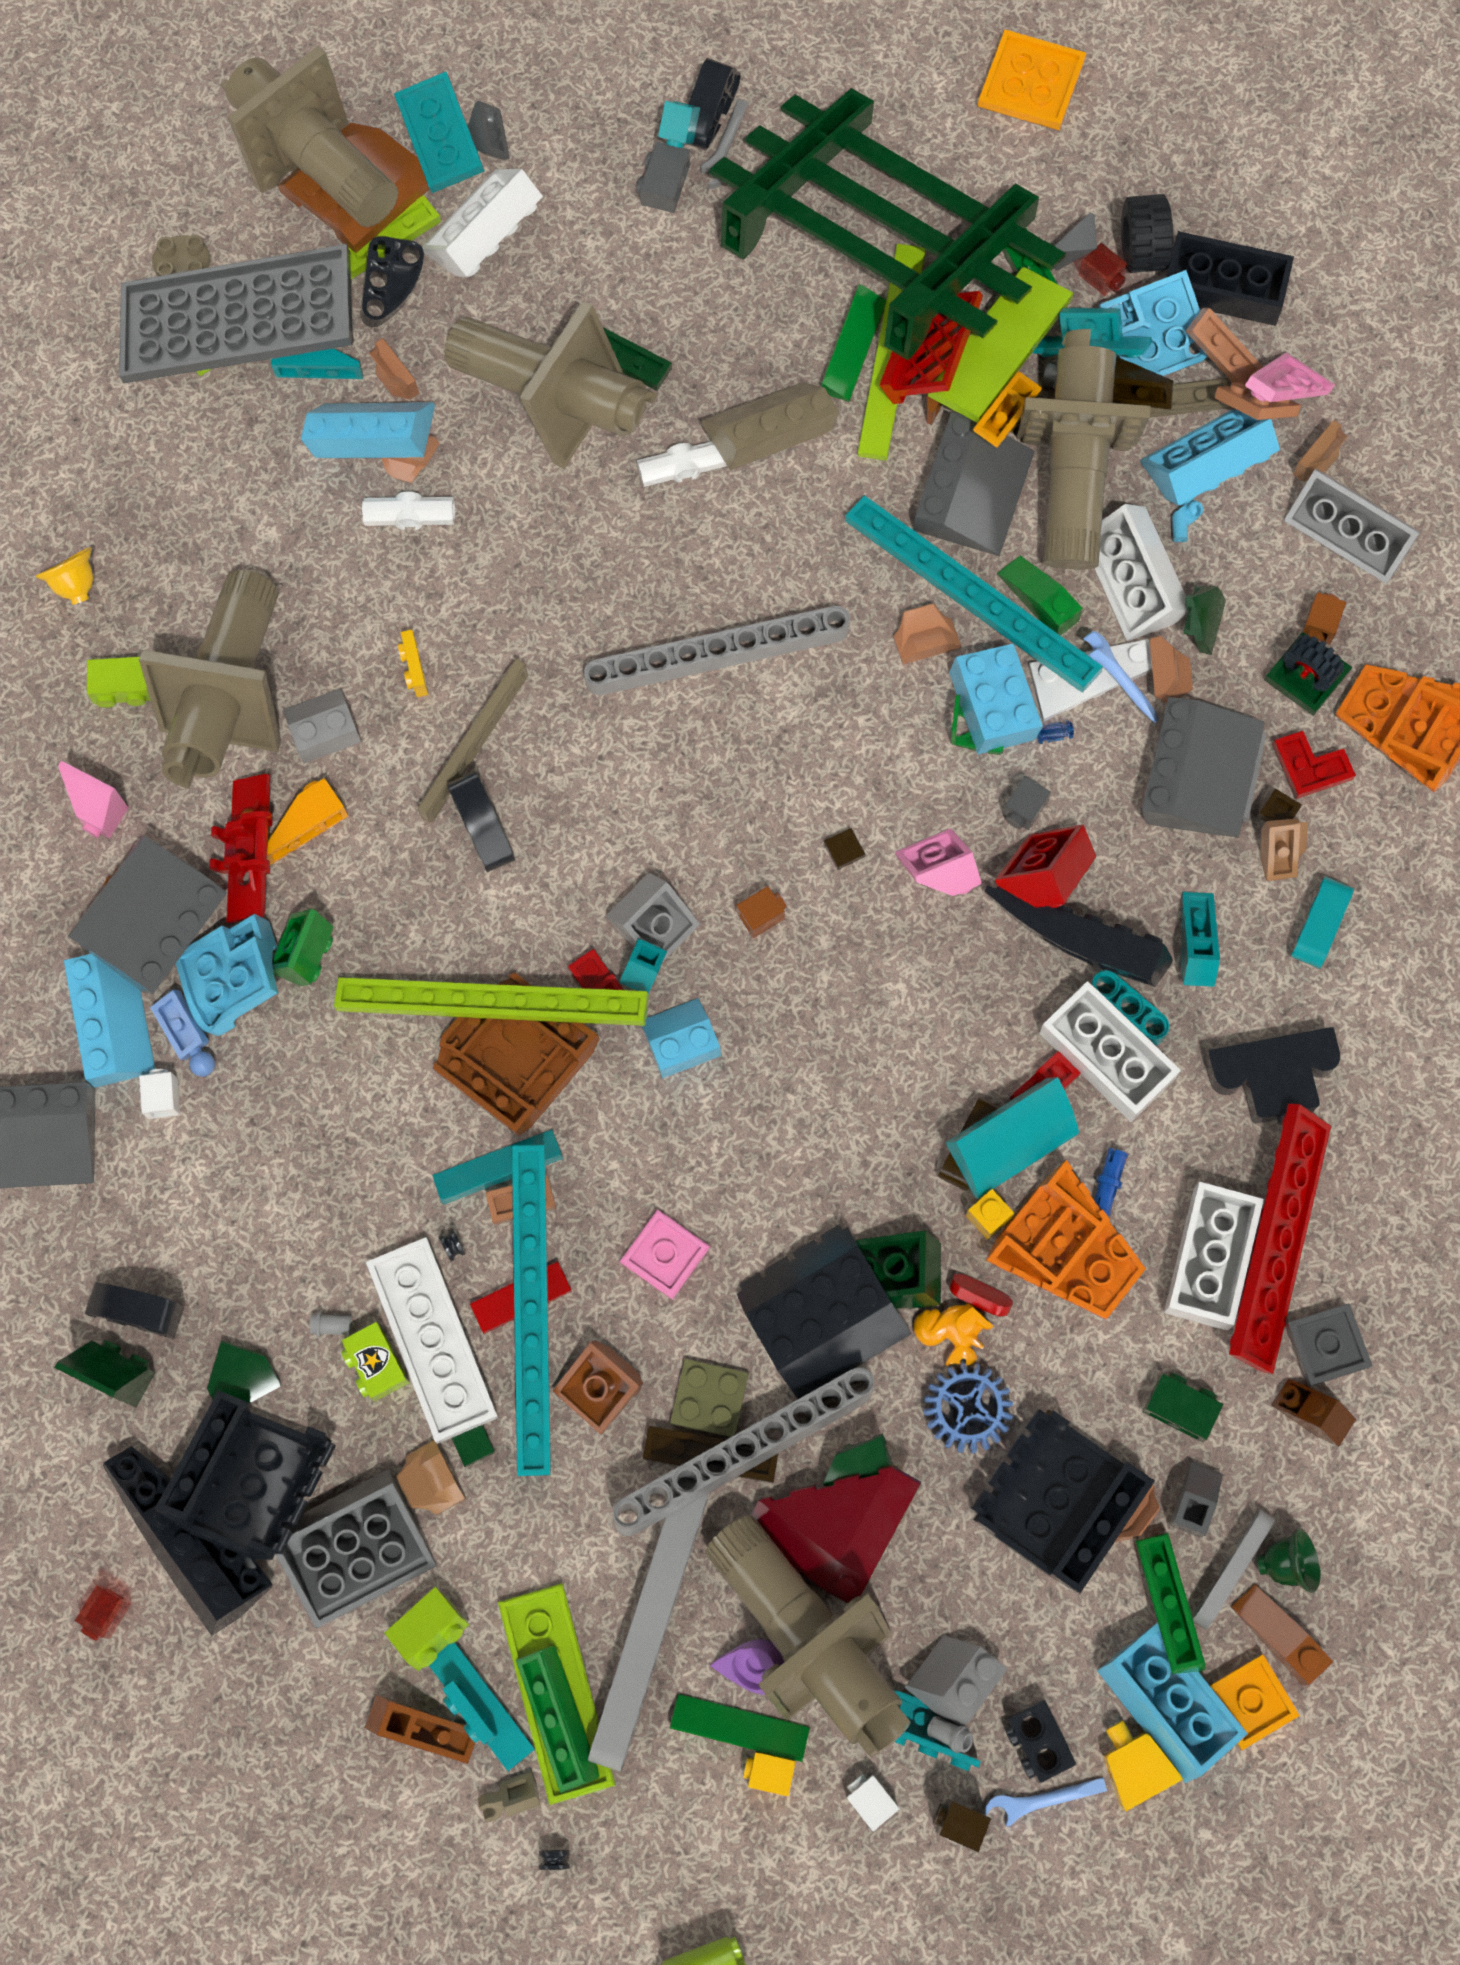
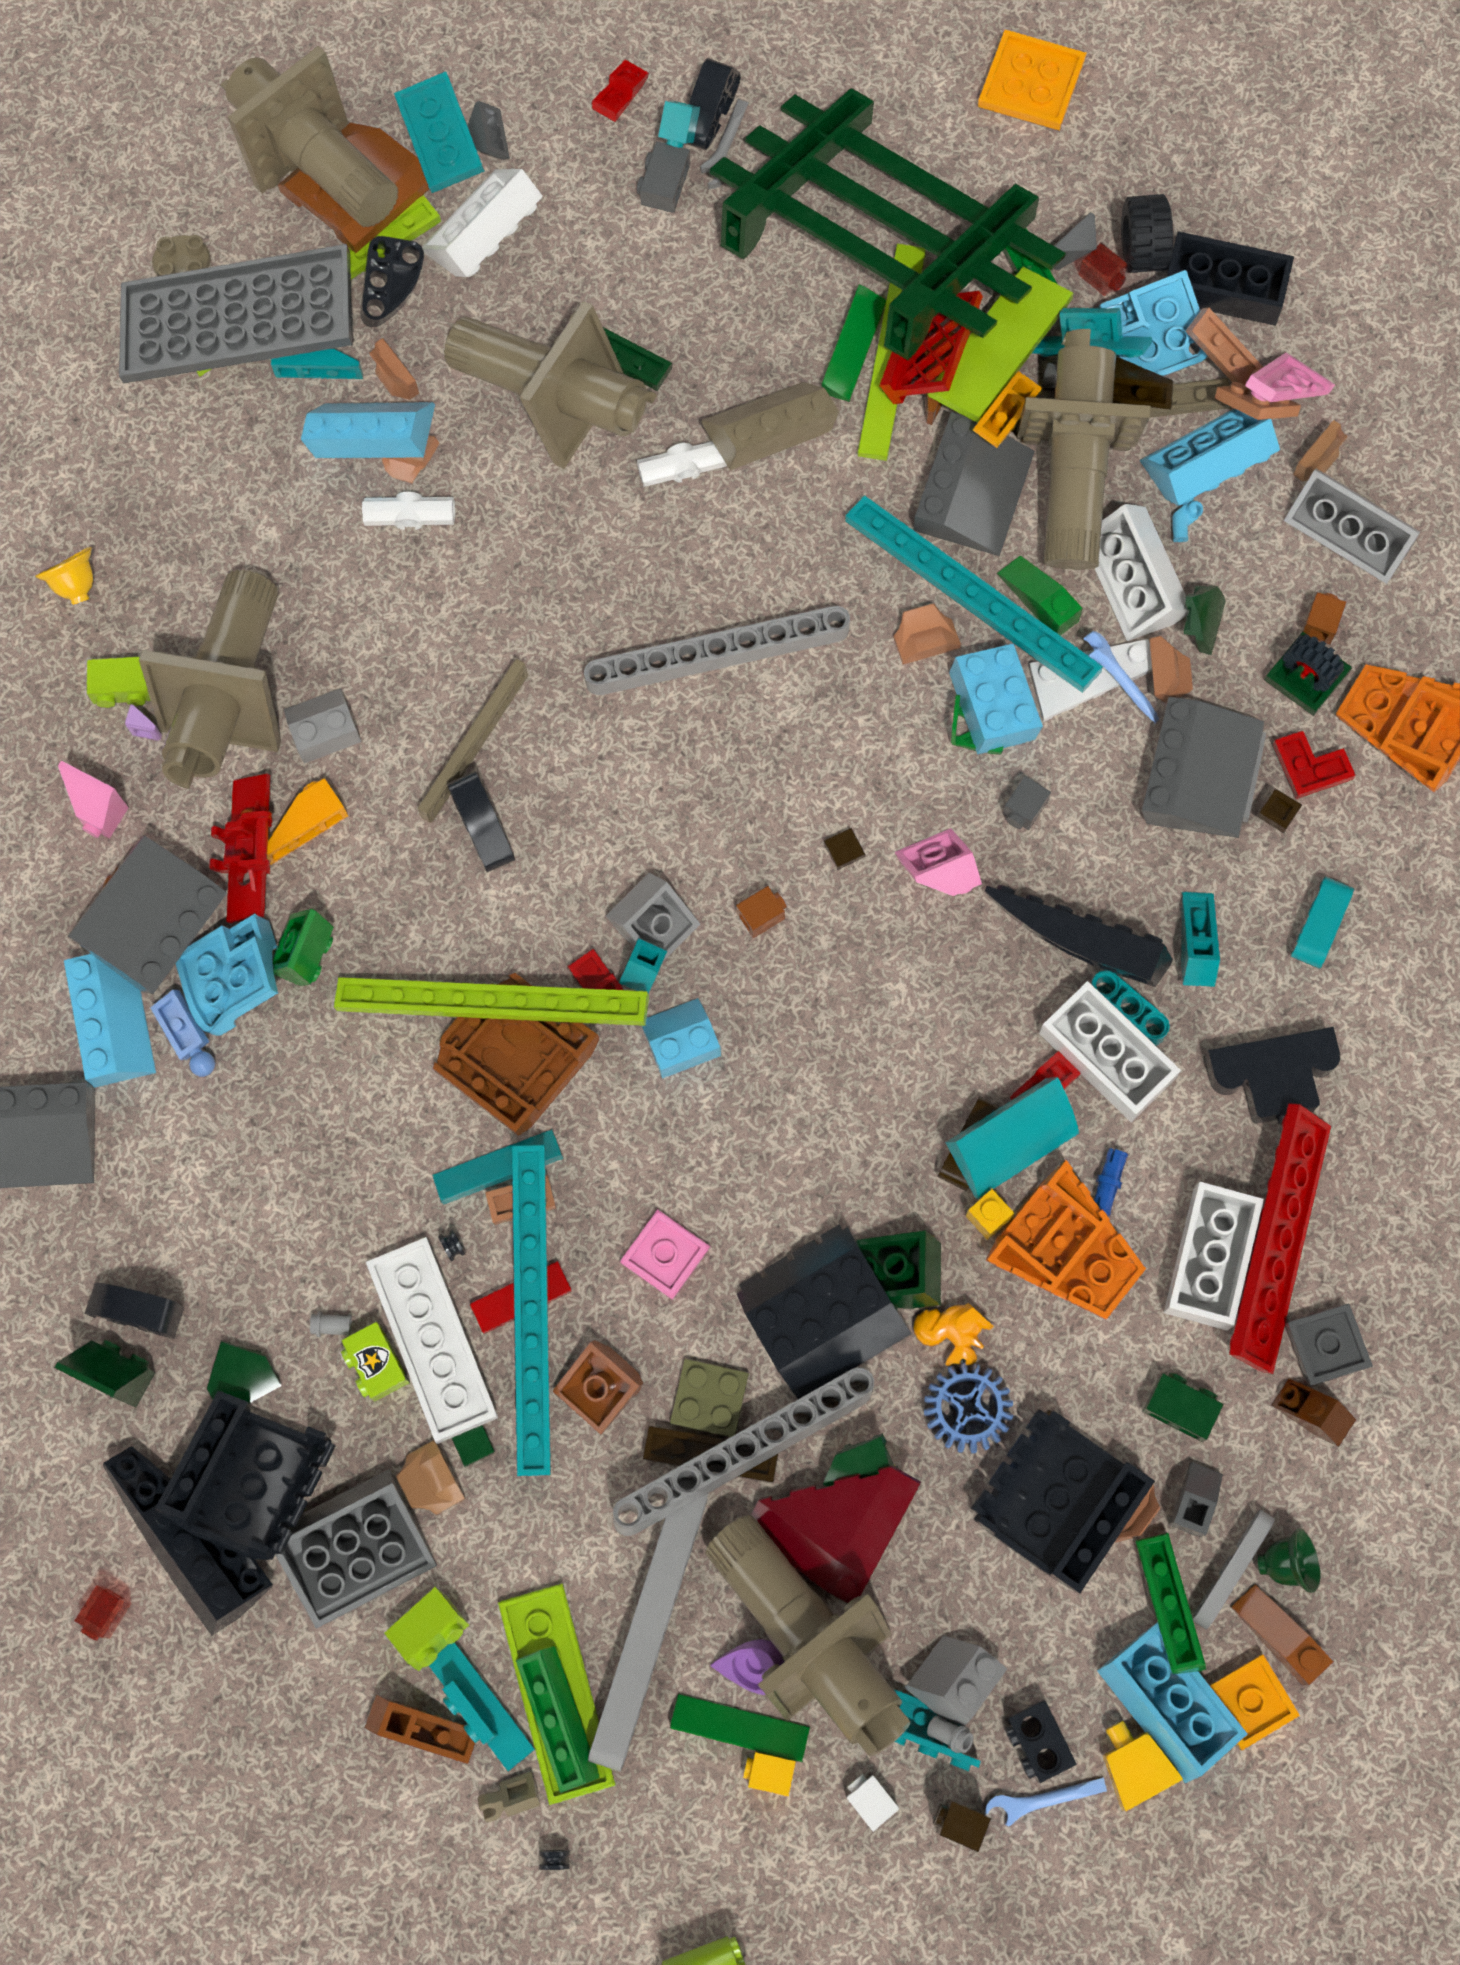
(140, 725): none -> lavender slope
(159, 1094): white brick -> none
(409, 652): yellow plate -> none
(621, 90): none -> red slope
(980, 1295): red tile -> none
(1048, 866): red slope -> none
(1055, 732): clear blue piece -> none
(1282, 847): medium nougat slope -> none

